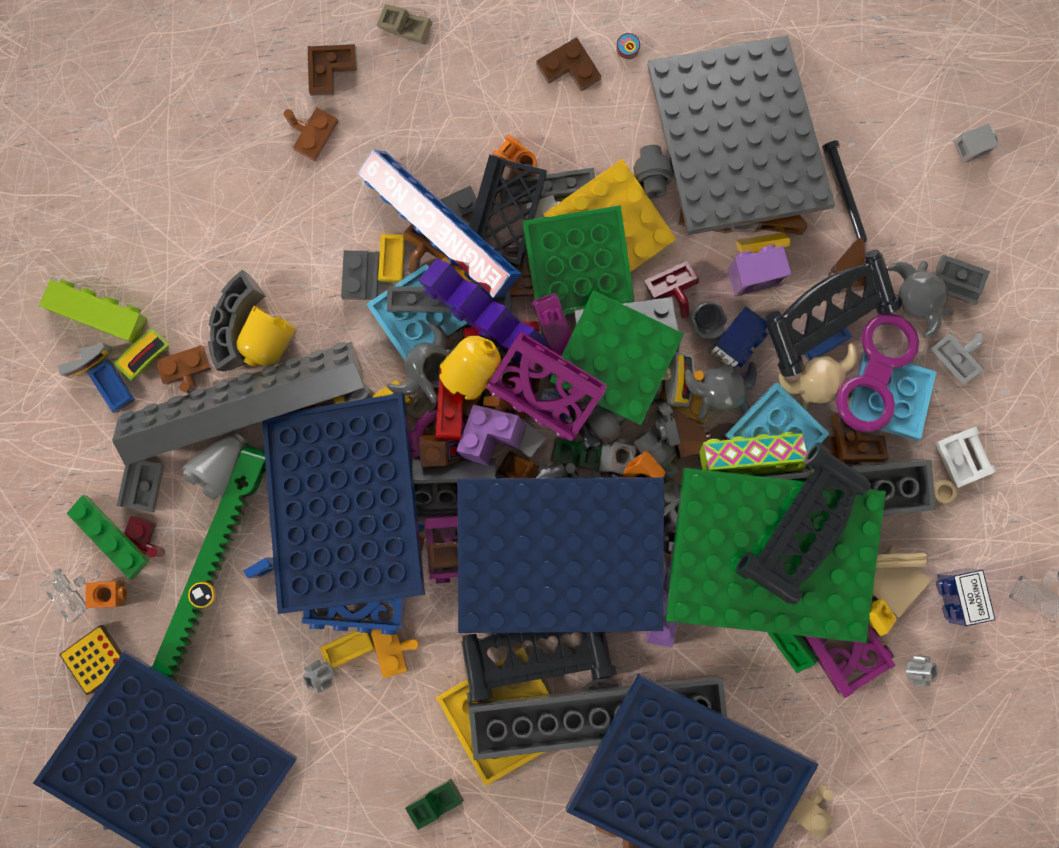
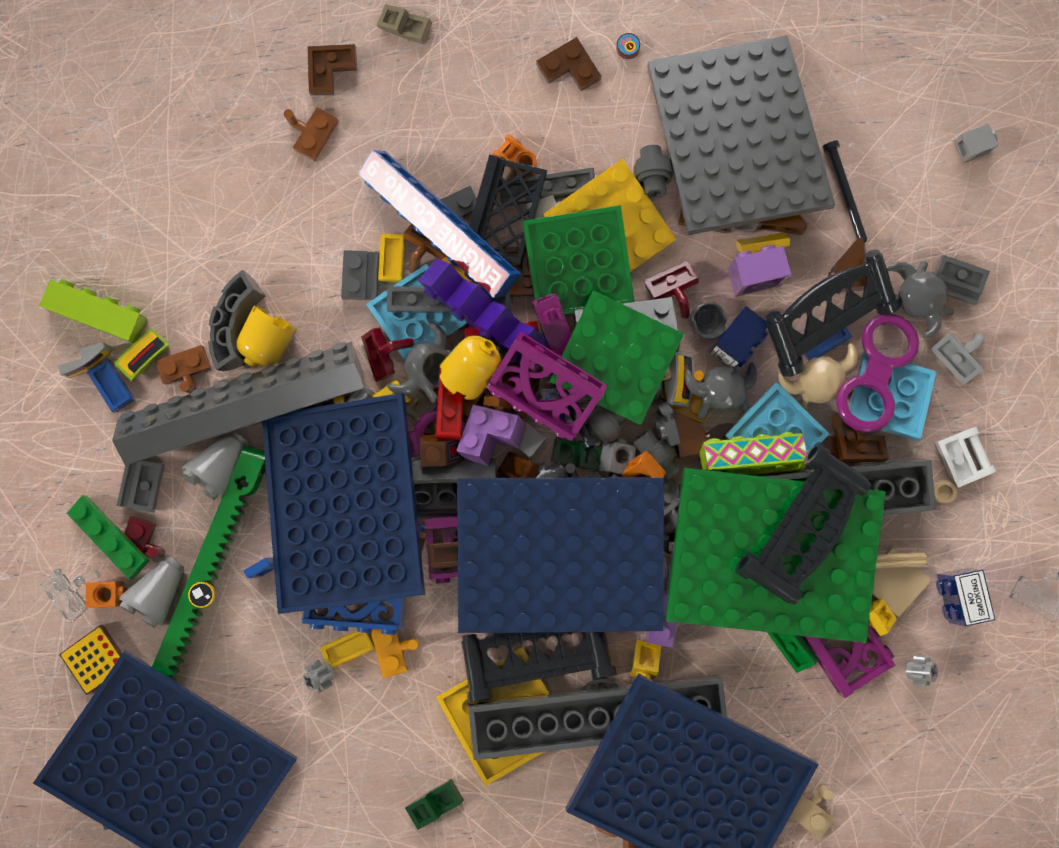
(154, 592): none -> light grey cone
(378, 352): none -> dark red plate
(646, 660): none -> yellow bracket

